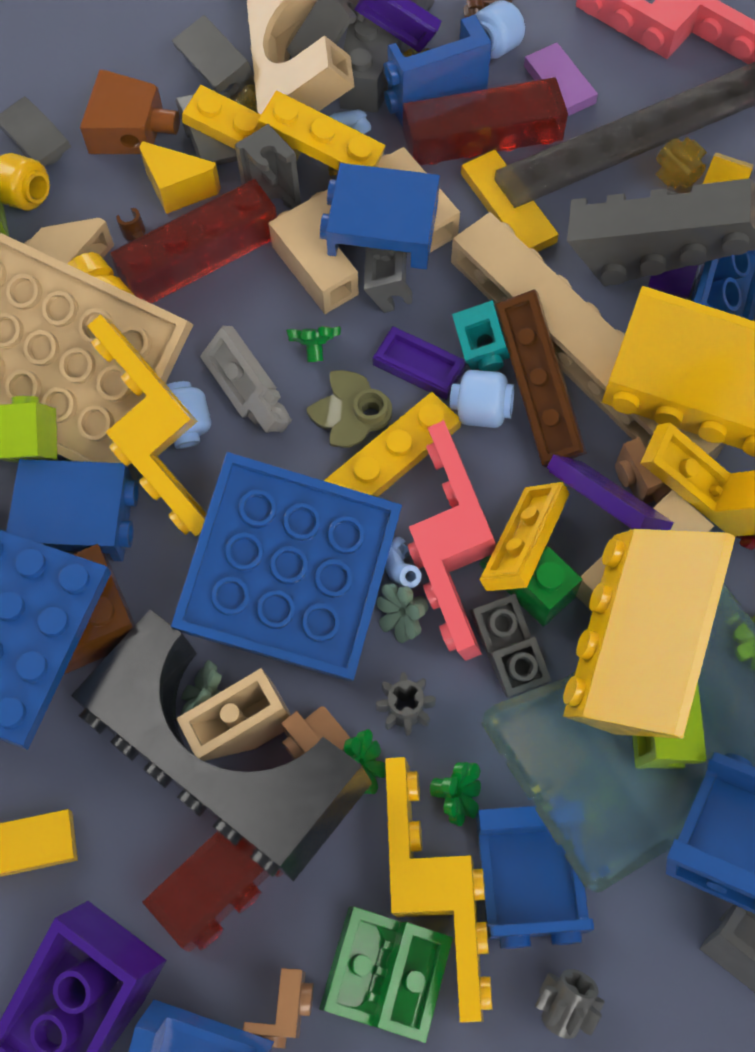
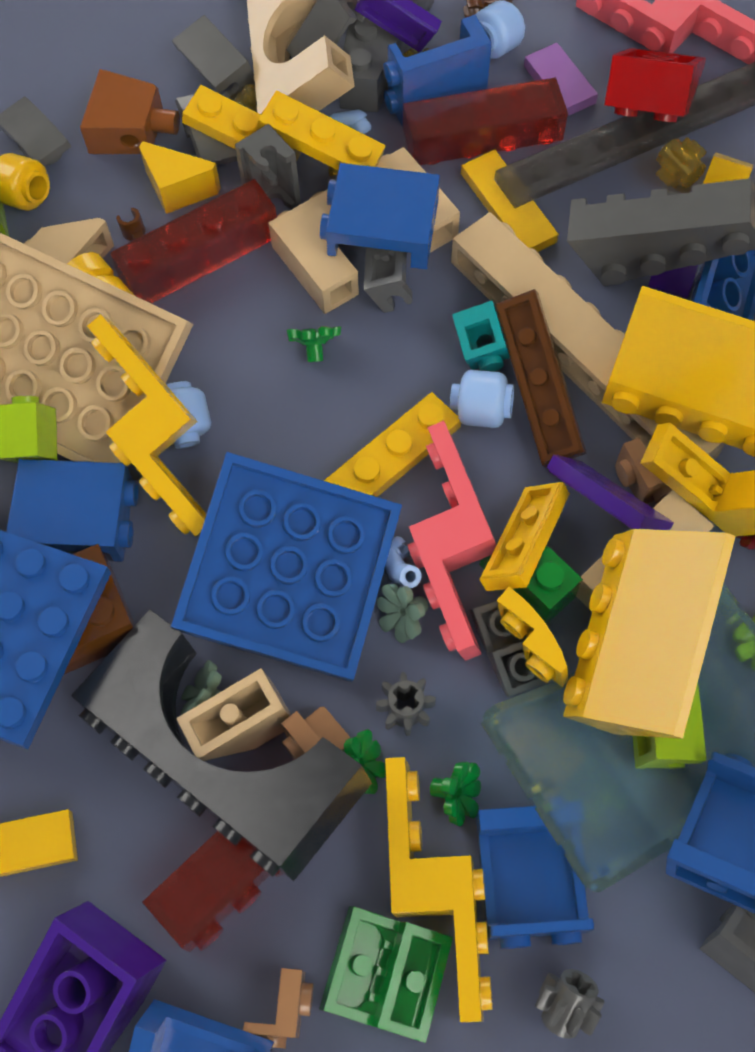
(245, 380): light grey hinge -> none
(346, 407): olive plate -> none
(419, 362): dark purple tile -> none
(540, 646): none -> yellow slope
(653, 83): none -> red slope

